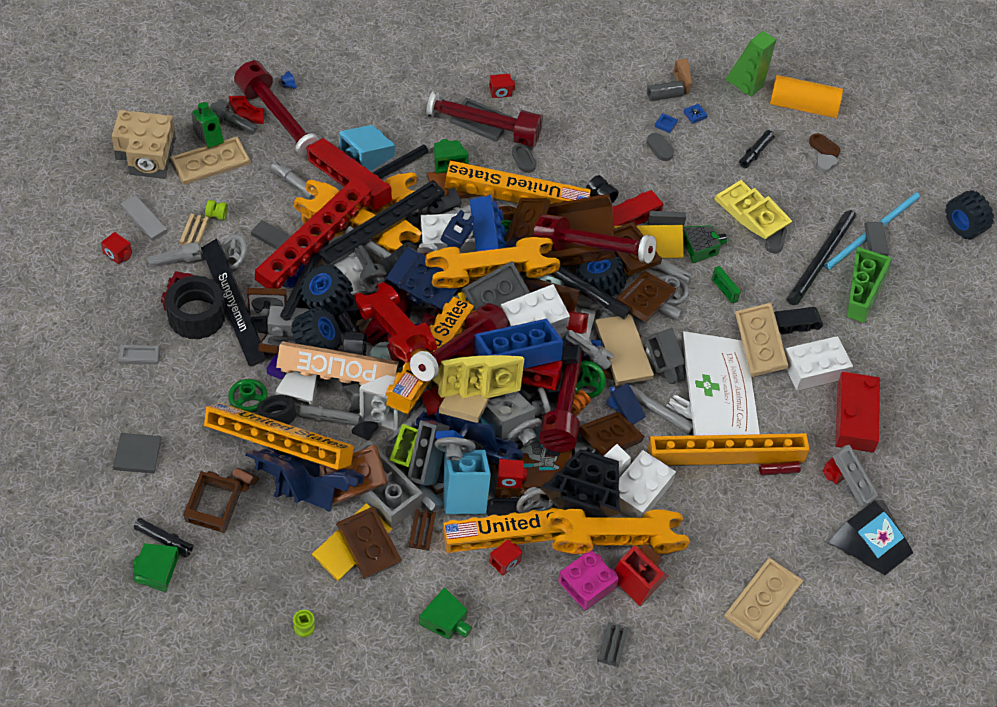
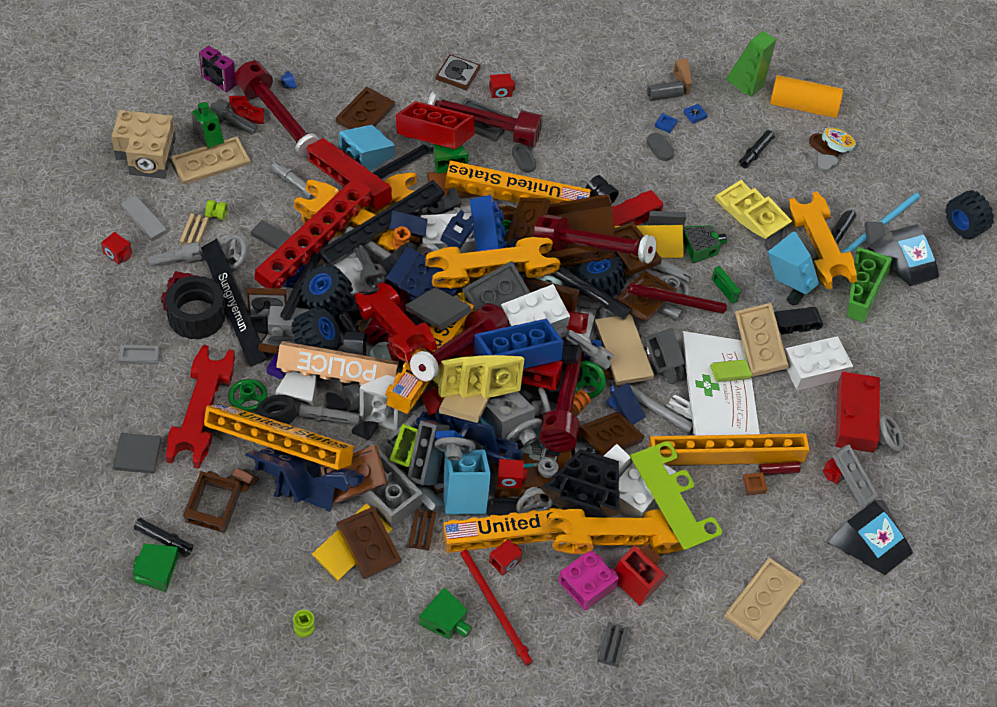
(192, 433): none -> red piece
(217, 68): none -> magenta piece
(335, 402): none -> black tile
(365, 109): none -> reddish brown plate
(400, 236): none -> orange bush
(415, 224): none -> dark blue tile
(435, 125): none -> red brick
(438, 308): none -> dark grey tile
(458, 72): none -> tile
(521, 650): none -> red bar
(547, 472): none -> light grey plate
(668, 497): none -> lime piece
(677, 298): none -> dark red axle
(731, 370): none -> lime tile
(754, 483): none -> dark orange tile
(793, 264): none -> medium azure slope
(831, 260): none -> light orange piece
(838, 140): none -> tile
(888, 434): none -> light grey piece
(909, 253): none -> black wedge

